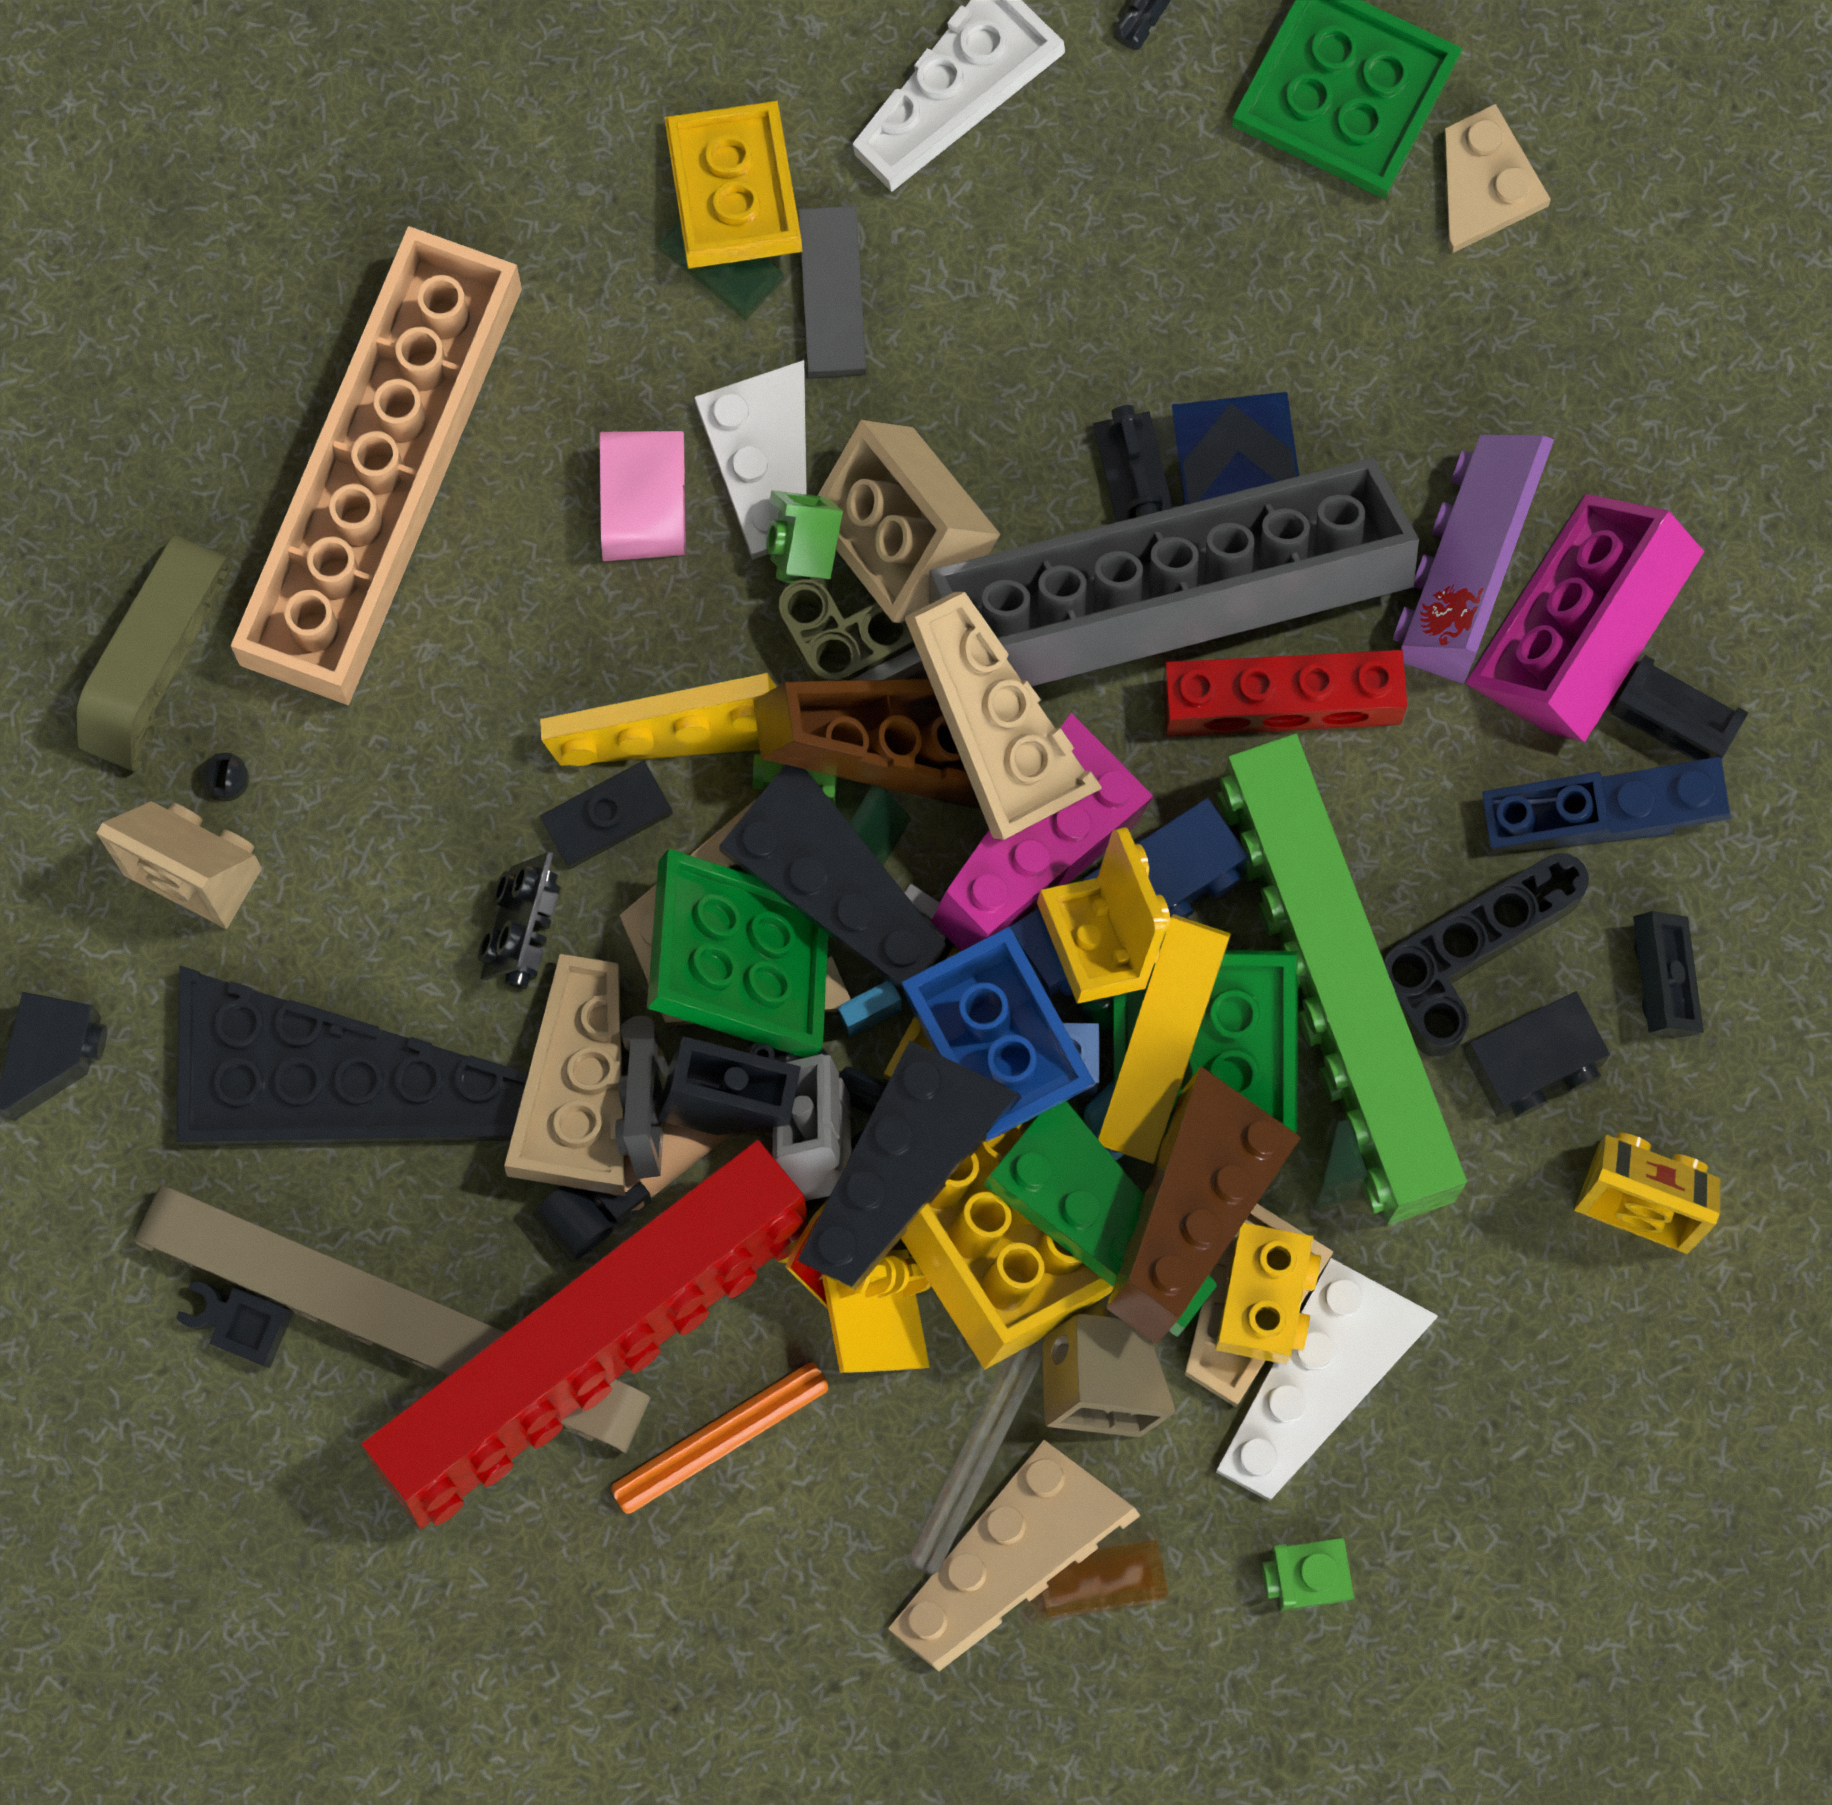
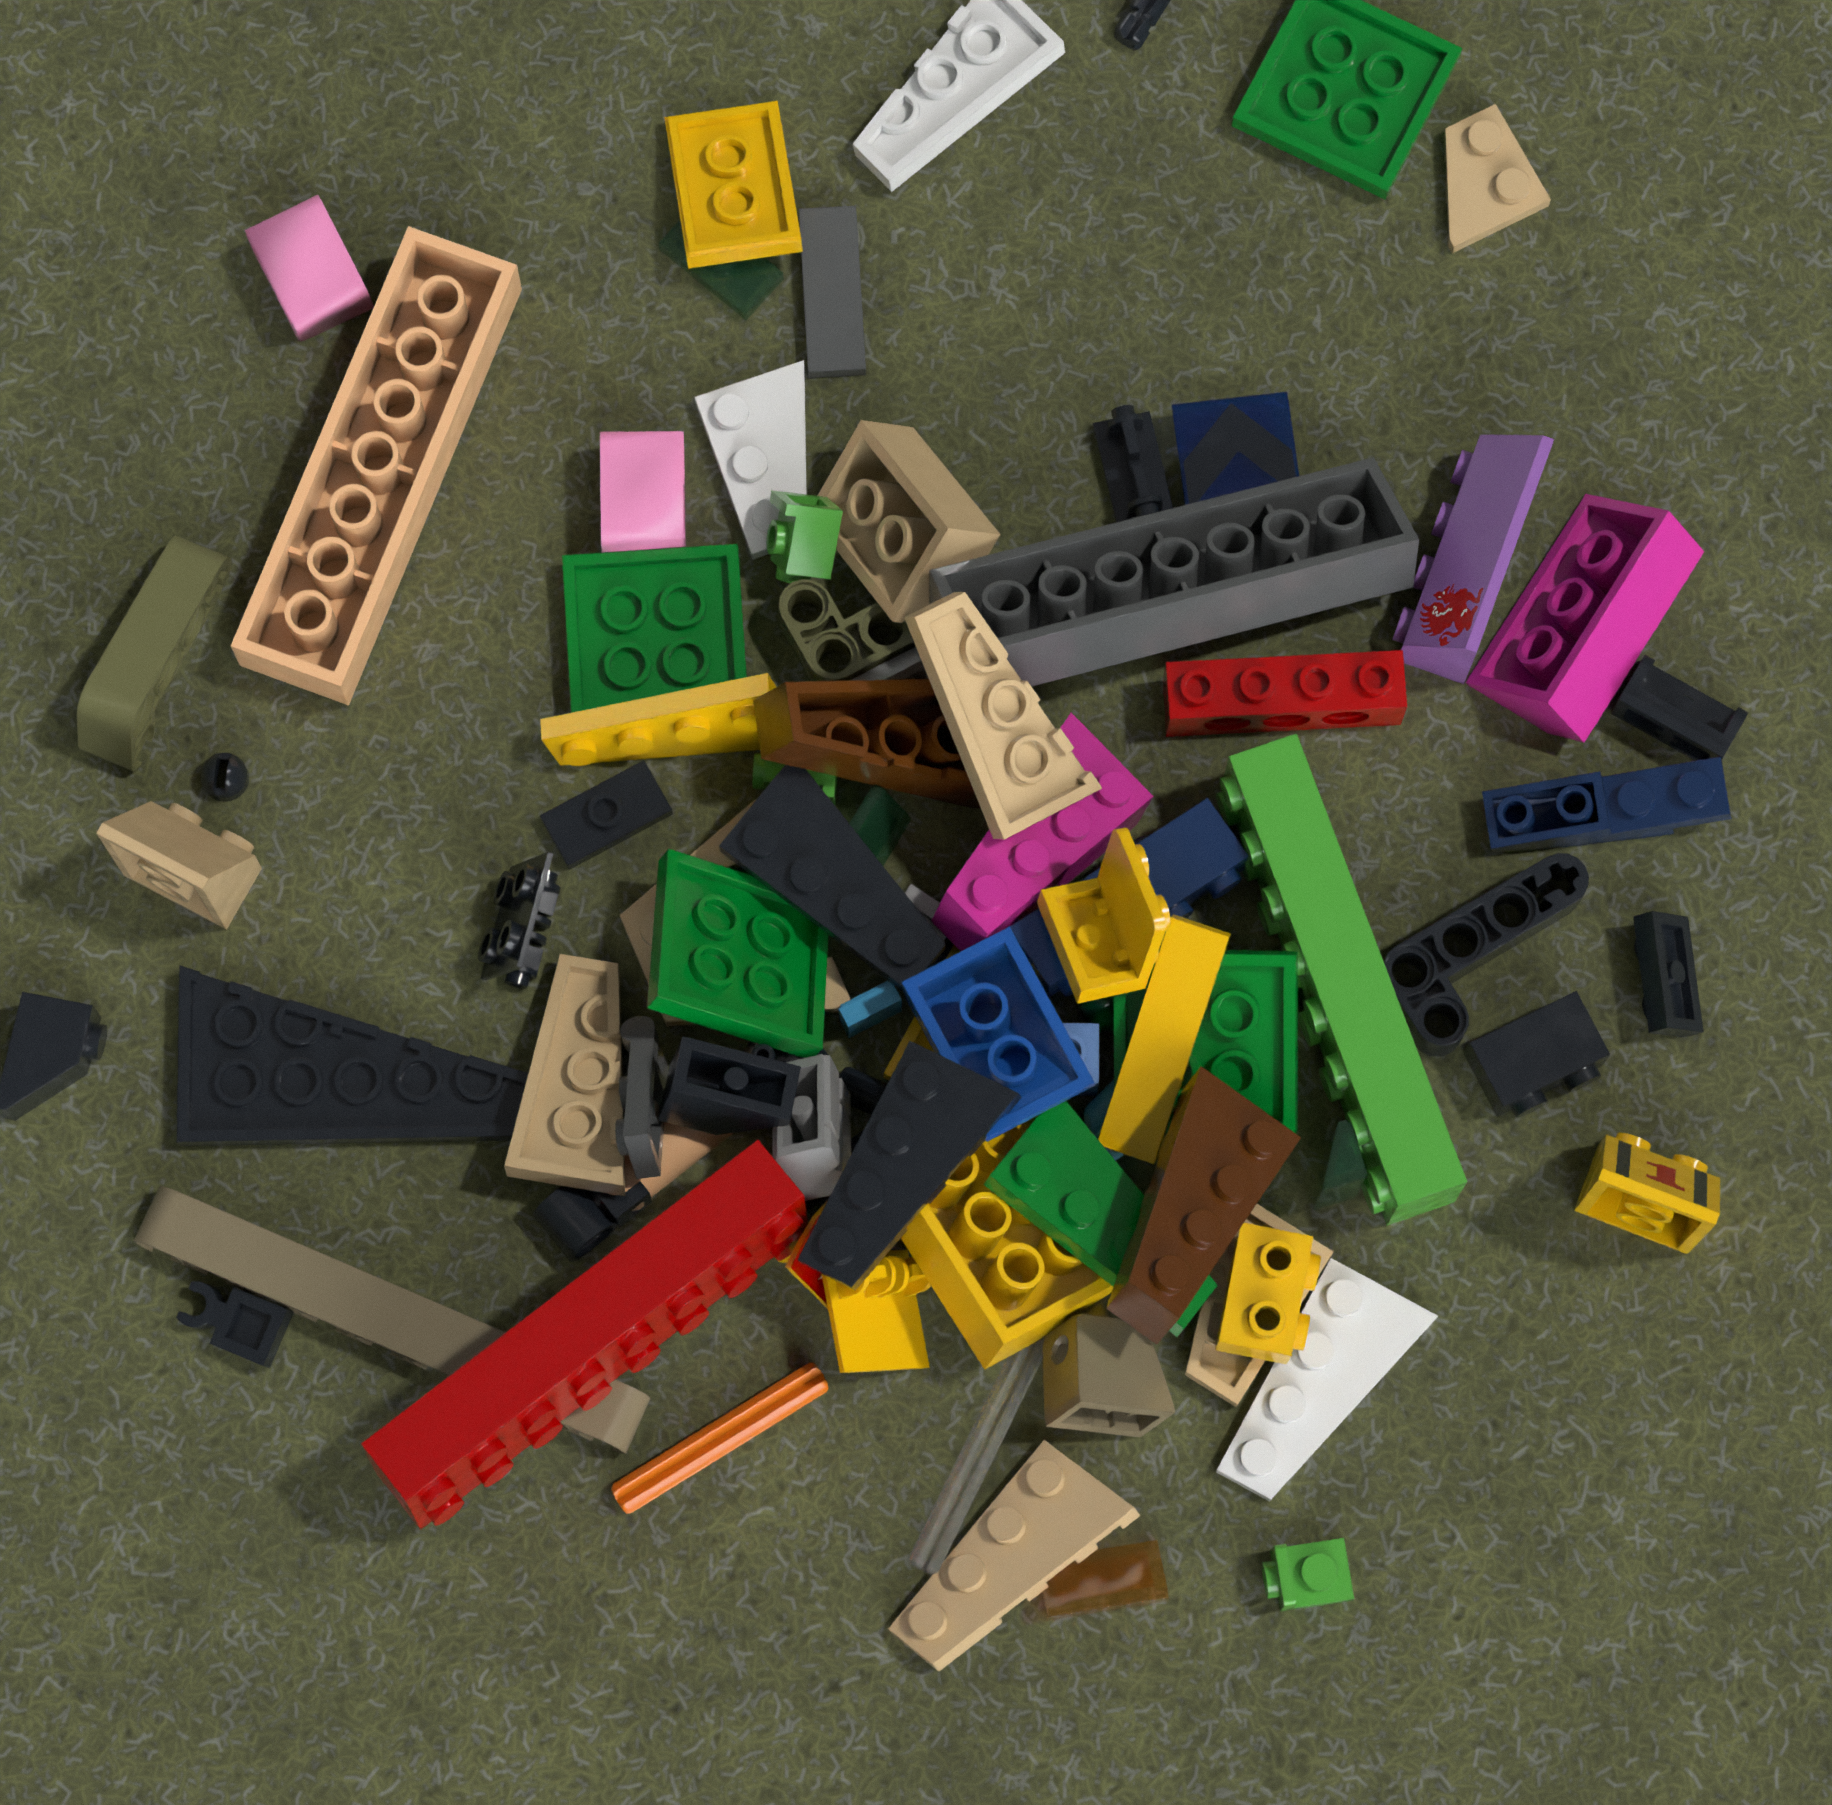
(309, 268): none -> bright pink piece
(652, 622): none -> green plate

